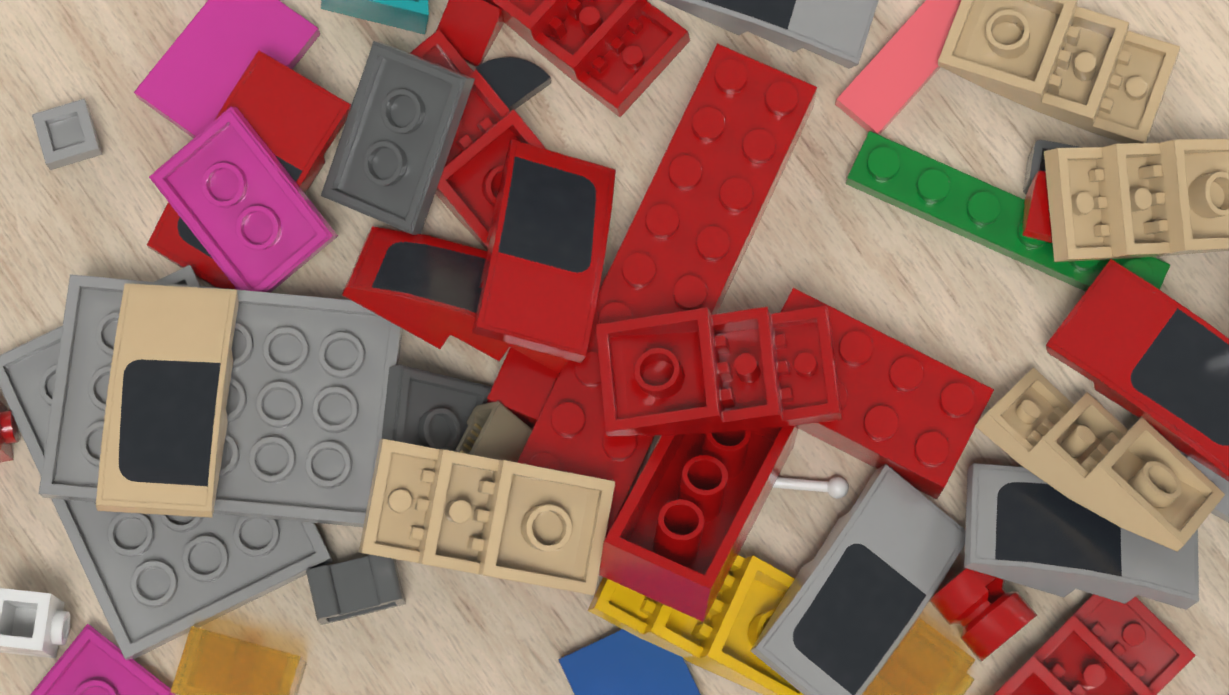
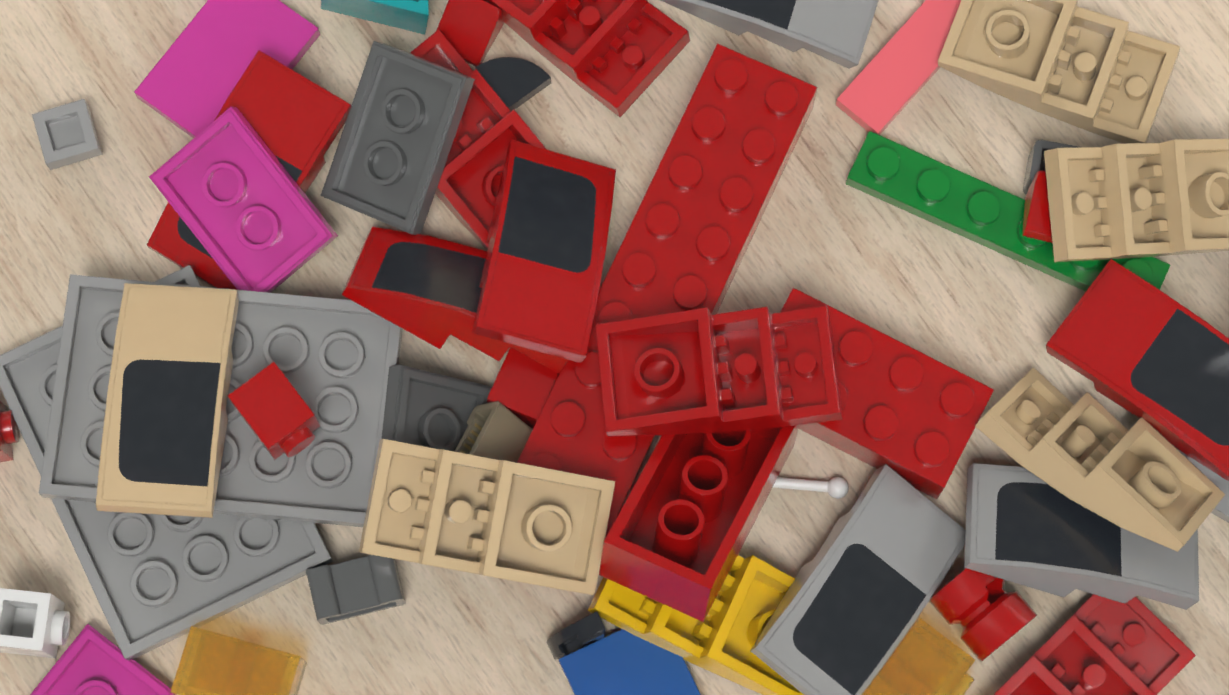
(275, 412): none -> red brick
(576, 636): none -> black tile

